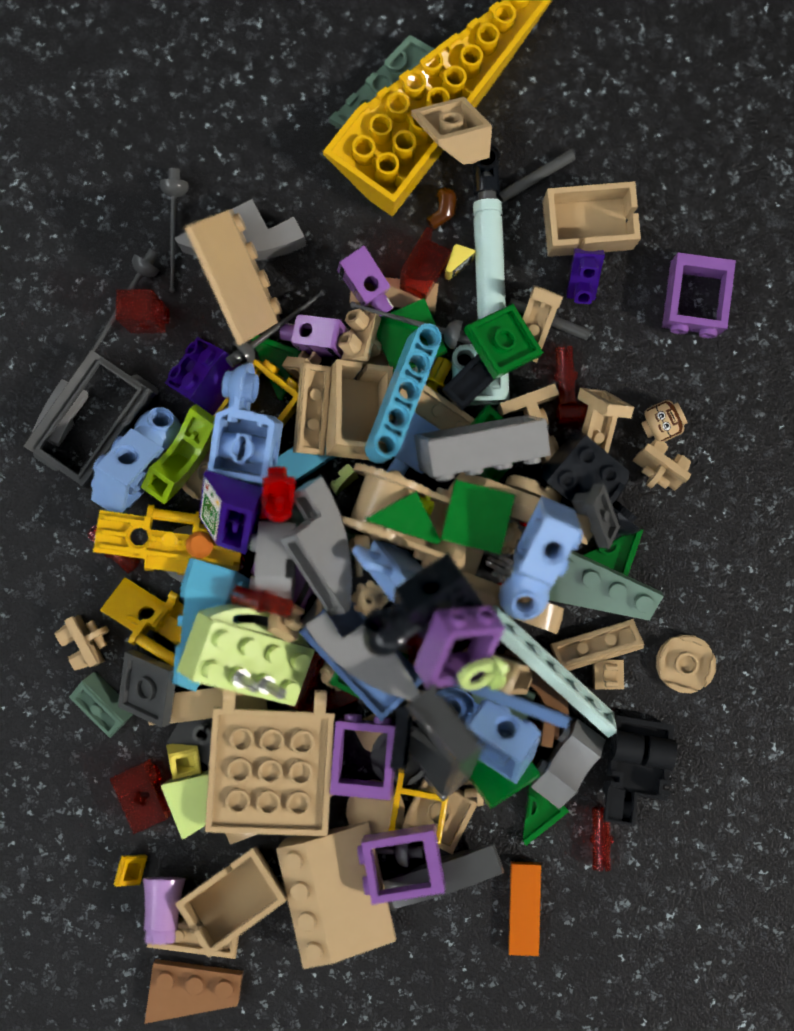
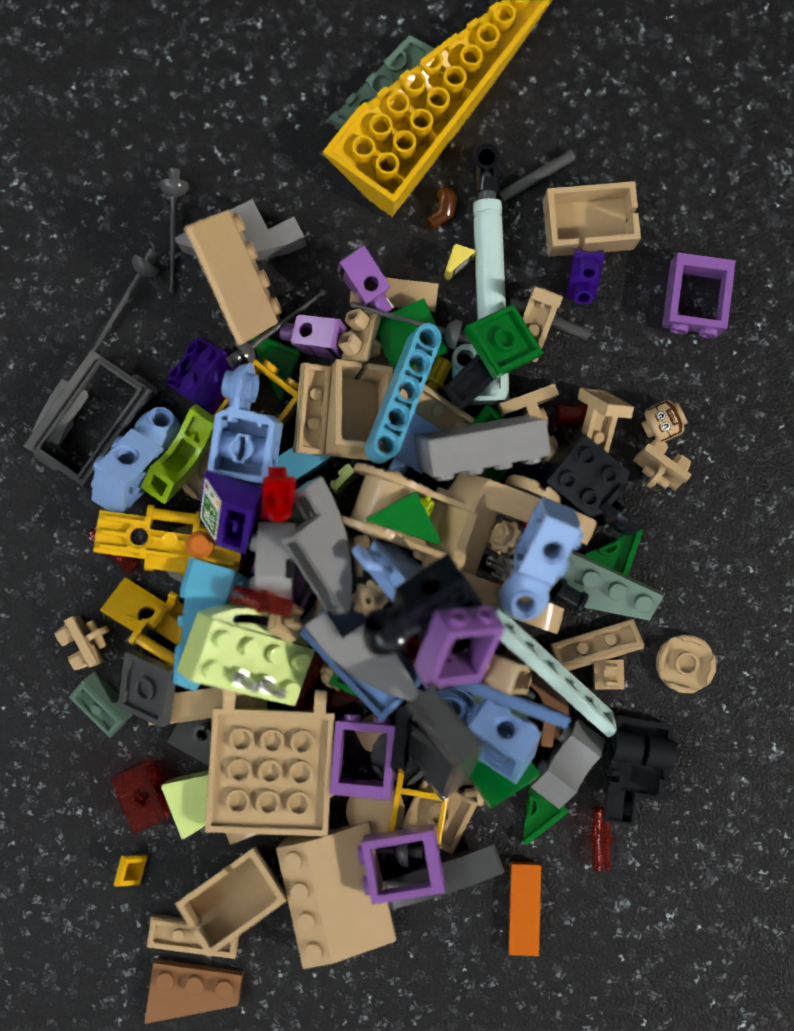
(141, 311): clear red brick -> none
(160, 908): lavender plant -> none
(183, 760): light yellow slope -> none
(292, 364): tan tile -> none
(423, 266): clear red panel -> none
(457, 129): tan slope -> none
(477, 517): green tile -> none
(494, 678): yellowish green piece -> none
(565, 376): clear red pin -> none
(568, 597): none -> black bush
(599, 510): dark grey hinge -> none

